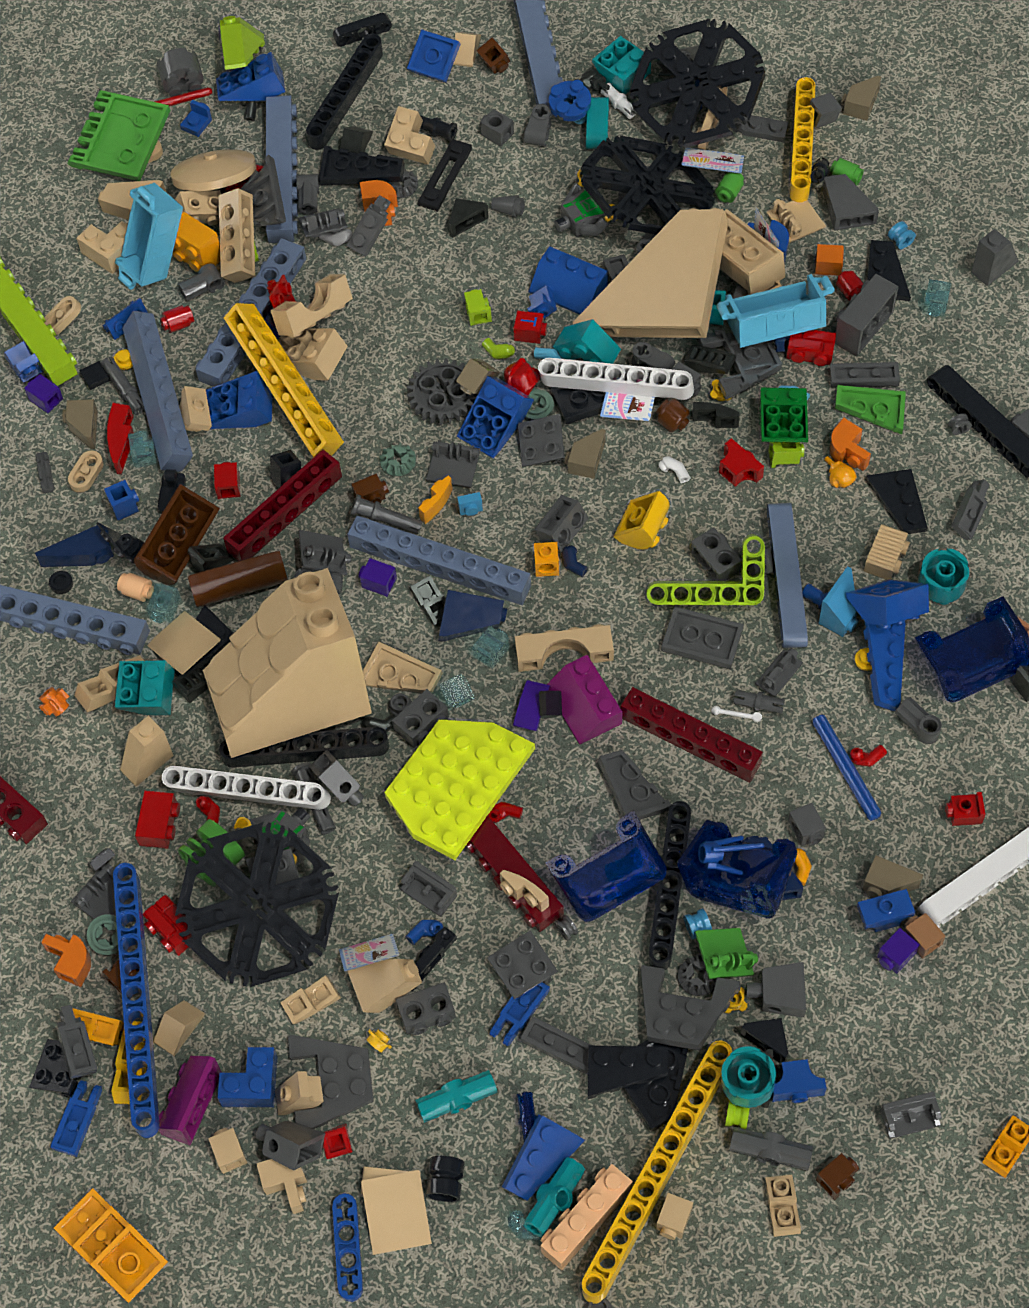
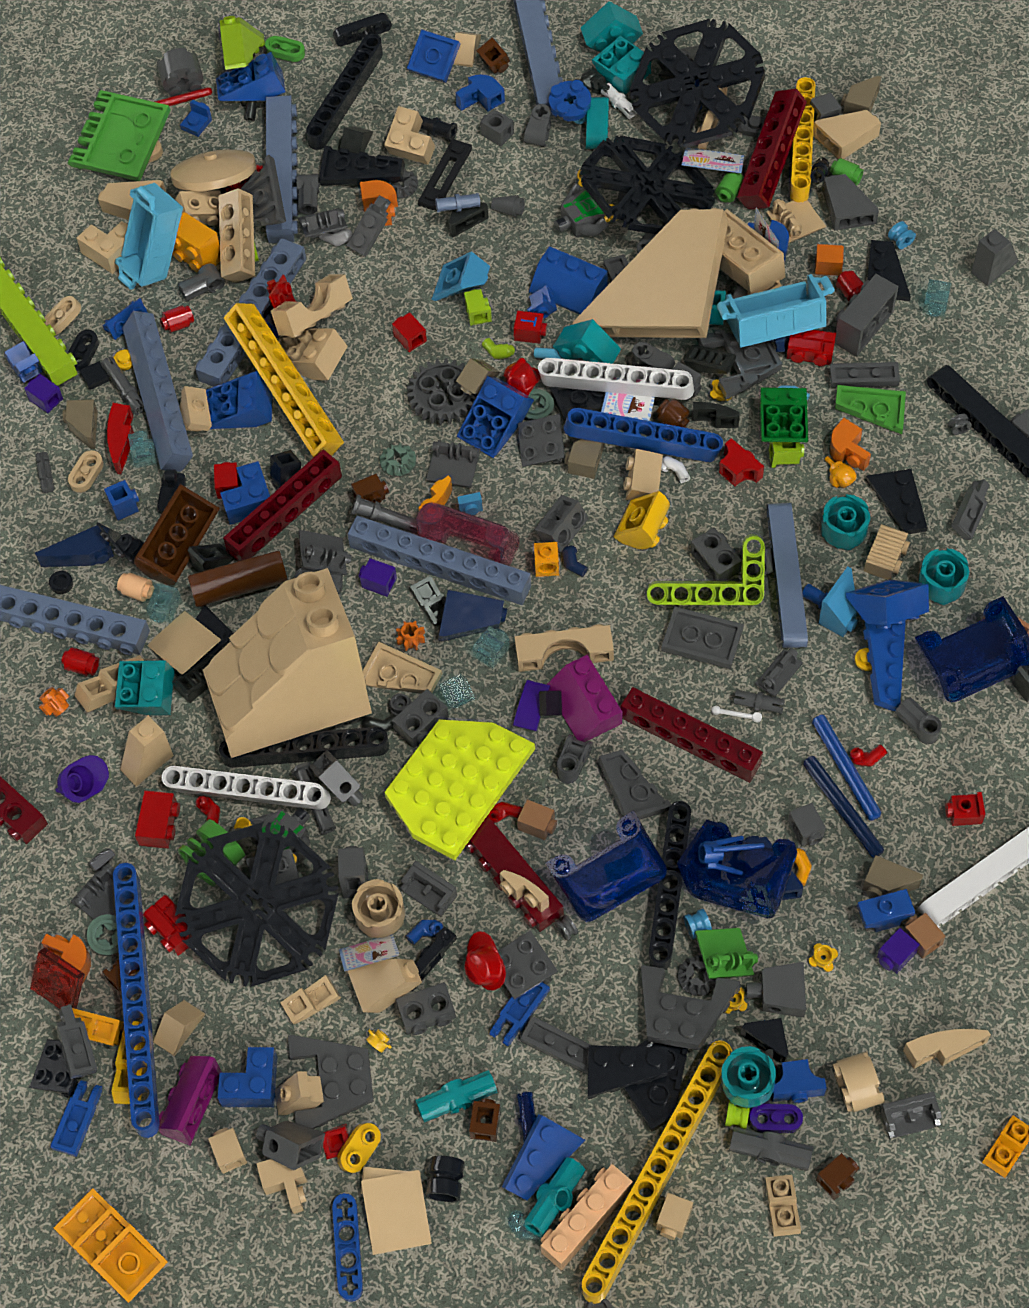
(56, 979): none -> clear red plate
(80, 662): none -> red brick
(83, 778): none -> dark purple piece
(84, 352): none -> black plate
(245, 499): none -> blue brick
(288, 49): none -> bright green plate
(352, 870): none -> dark grey brick
(358, 1145): none -> yellow plate
(378, 922): none -> tan brick
(409, 332): none -> red brick
(413, 640): none -> orange gear
(439, 522): none -> clear pink windscreen
(457, 202): none -> sand blue pin
(461, 276): none -> dark azure slope
(481, 89): none -> blue brick
(483, 962): none -> red piece
(485, 1131): none -> reddish brown brick
(536, 820): none -> medium nougat brick
(574, 755): none -> dark grey piece
(608, 25): none -> teal brick
(632, 437): none -> blue beam
(643, 474): none -> tan brick
(772, 149): none -> dark red brick
(775, 1118): none -> dark purple plate
(823, 950): none -> yellow plate
(843, 806): none -> dark blue axle
(845, 521): none -> teal brick
(846, 132): none -> tan slope
(859, 1082): none -> tan brick
(944, 1045): none -> tan slope

